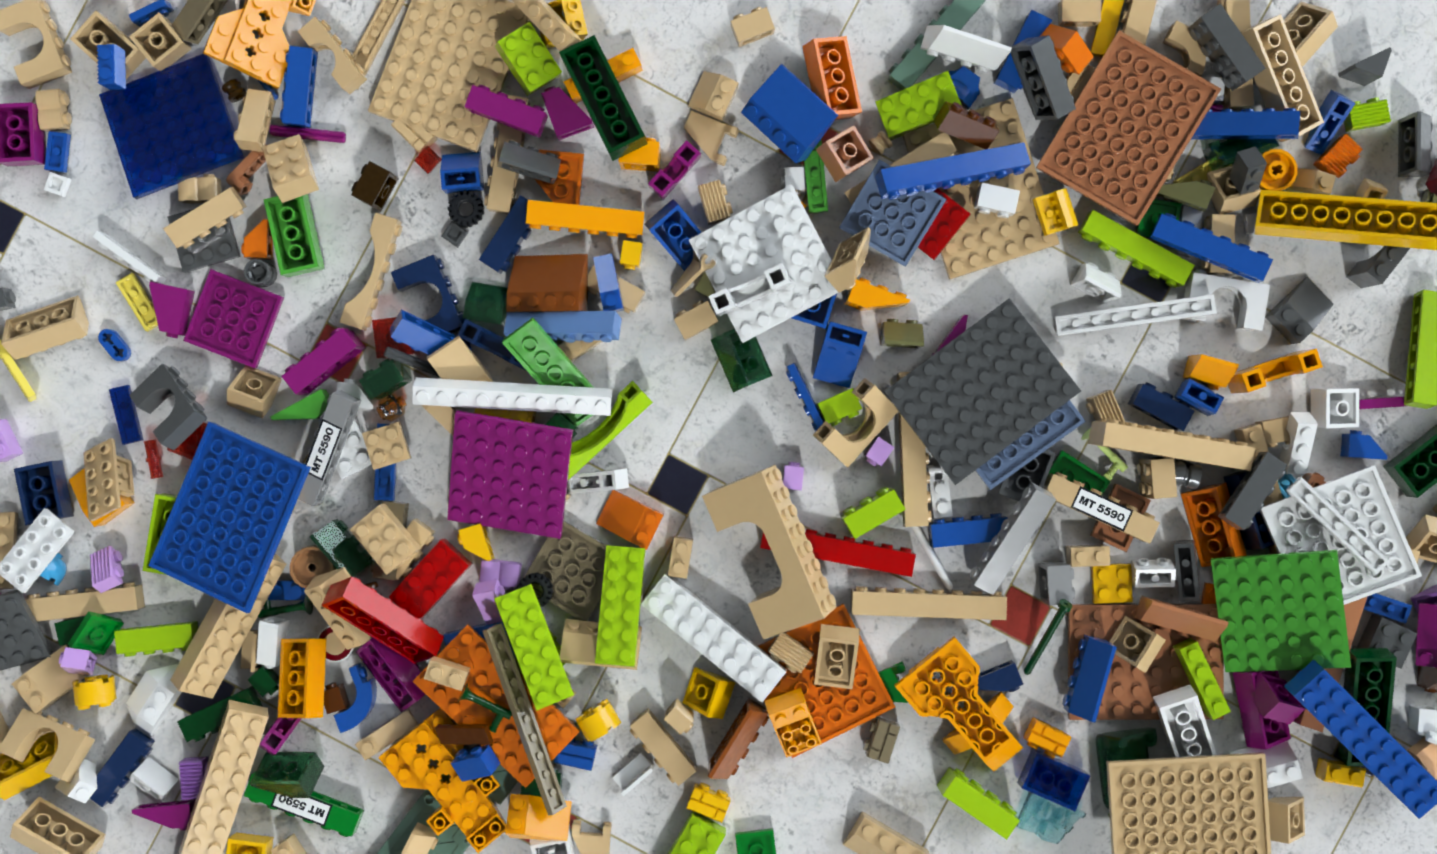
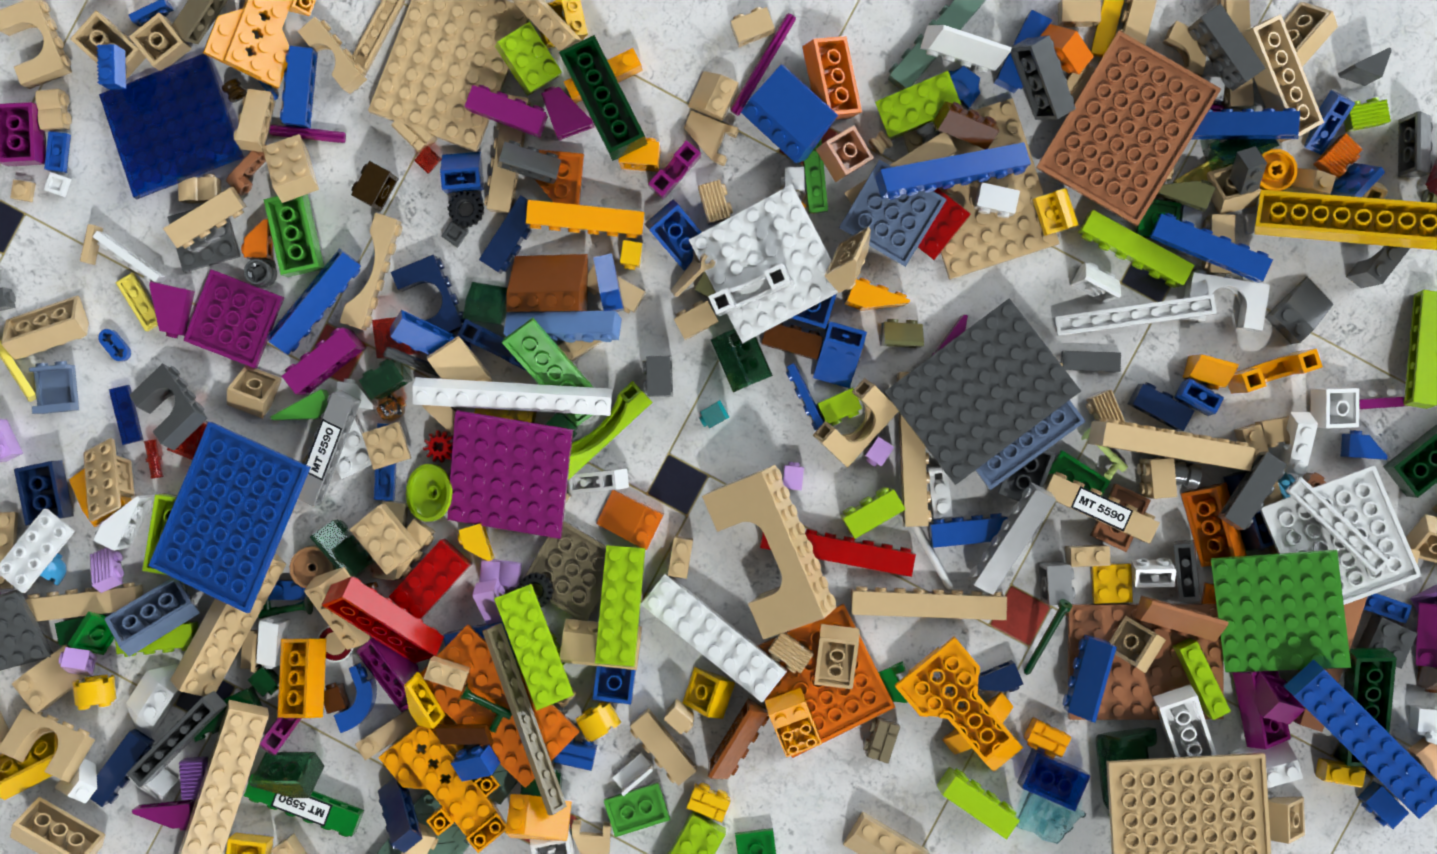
(22, 190): none -> tan plate
(55, 388): none -> sand blue panel
(90, 245): none -> tan tile
(122, 527): none -> white slope
(151, 616): none -> sand blue brick
(176, 739): none -> dark grey brick
(314, 301): none -> blue brick
(399, 816): none -> dark blue brick
(422, 702): none -> yellow slope
(429, 492): none -> lime dish
(438, 438): none -> red gear
(614, 685): none -> blue brick
(637, 809): none -> bright green plate
(659, 376): none -> dark grey brick
(713, 415): none -> teal slope
(763, 64): none -> magenta axle
(793, 340): none -> reddish brown brick
(928, 132): none -> dark grey wheel
(1091, 361): none -> dark grey tile
(1357, 180): none -> blue plate
(1383, 805): none -> blue brick

